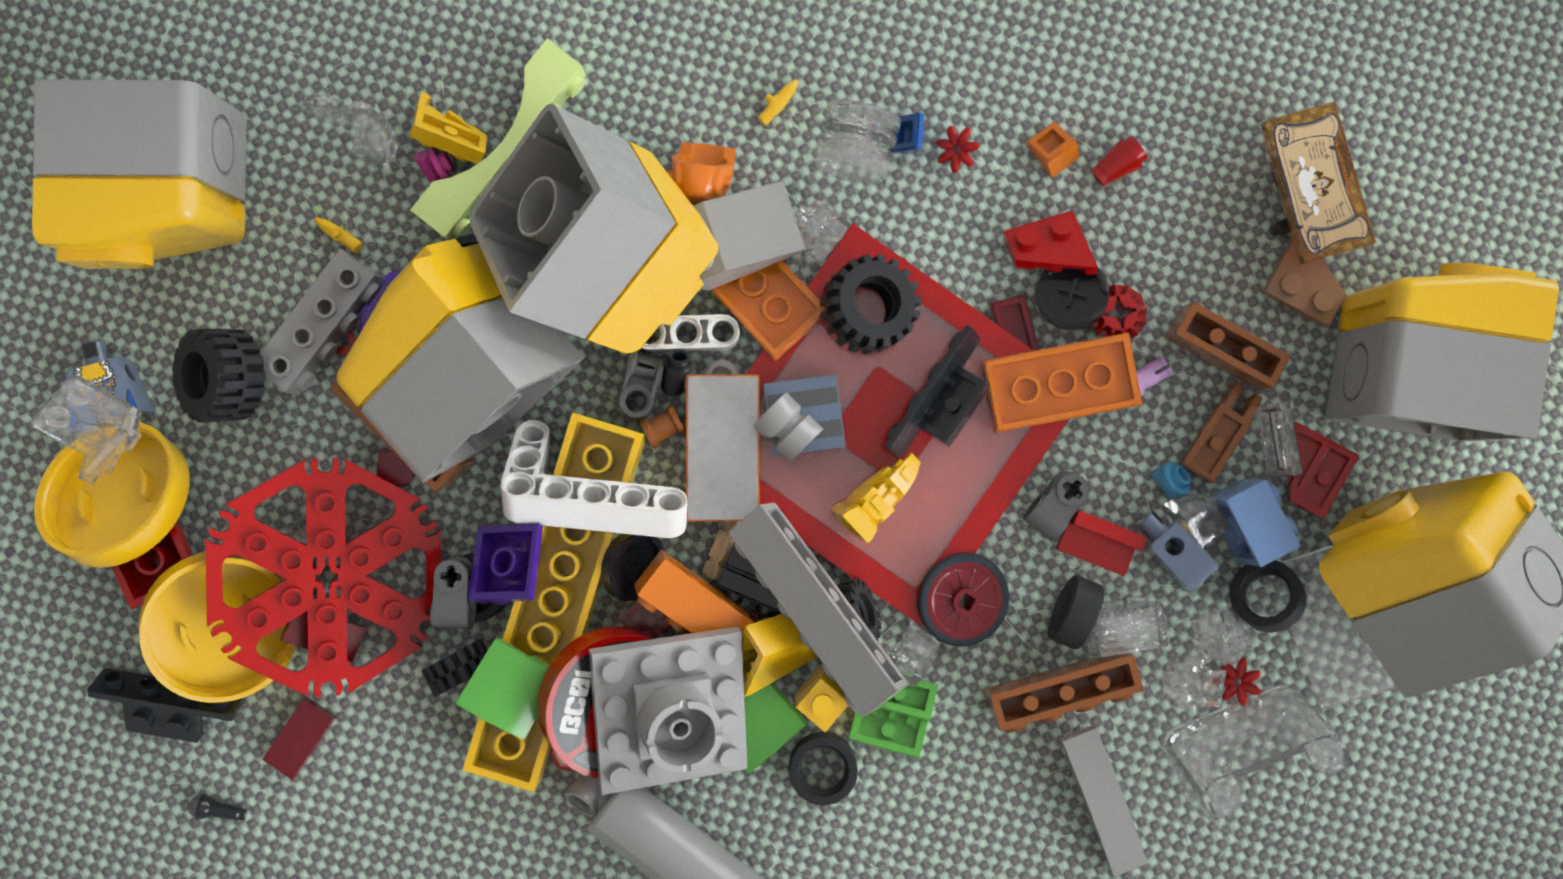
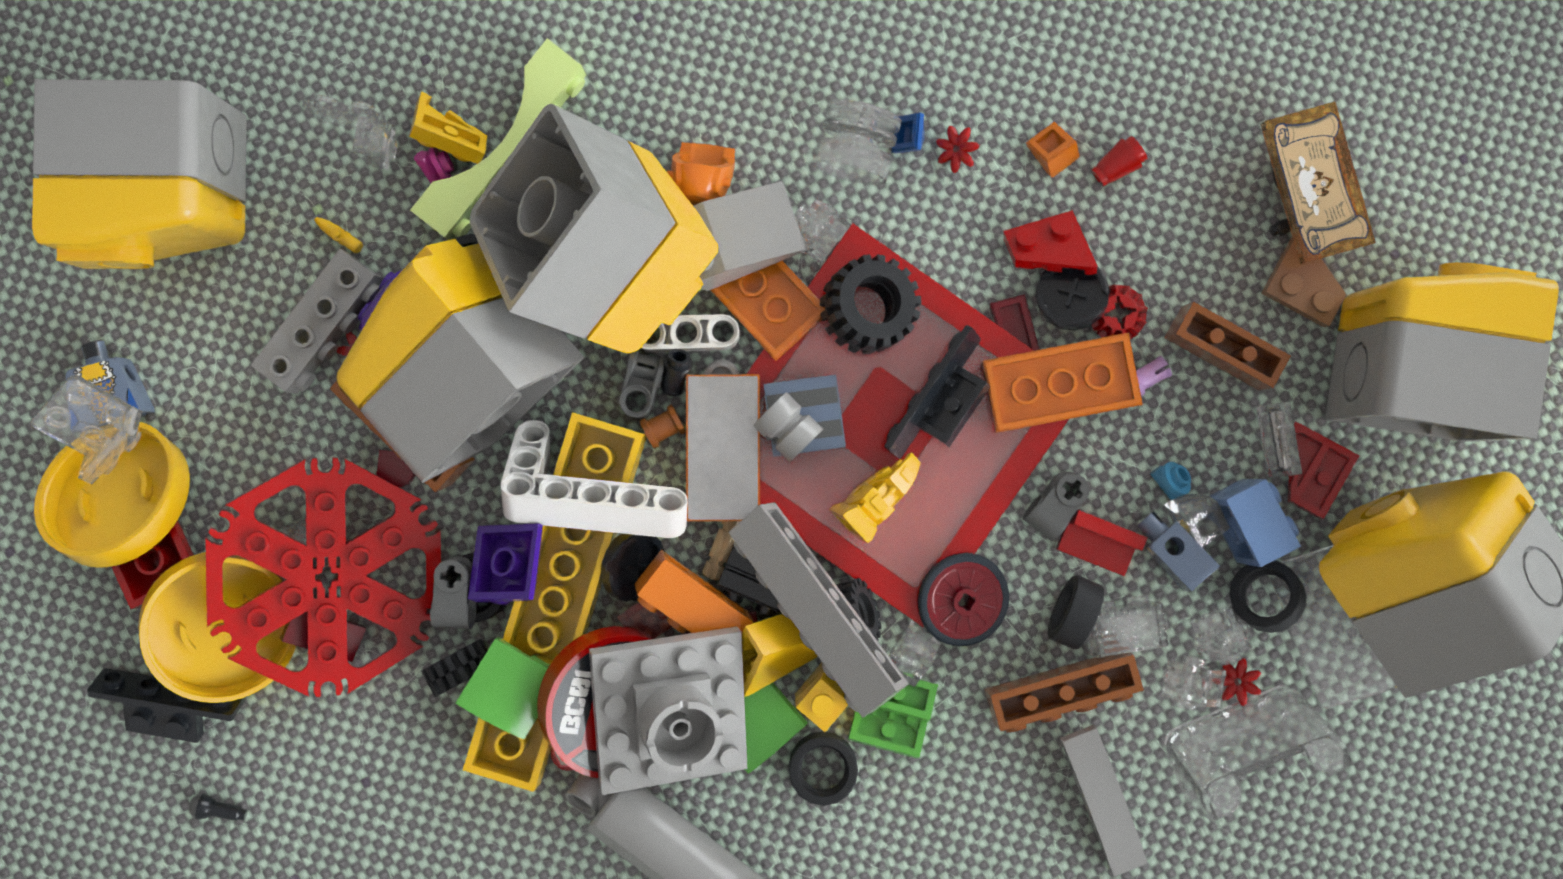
(218, 375): black tyre -> none
(299, 738): dark red tile -> none
(777, 102): yellow helmet -> none
(1220, 435): dark orange hinge -> none

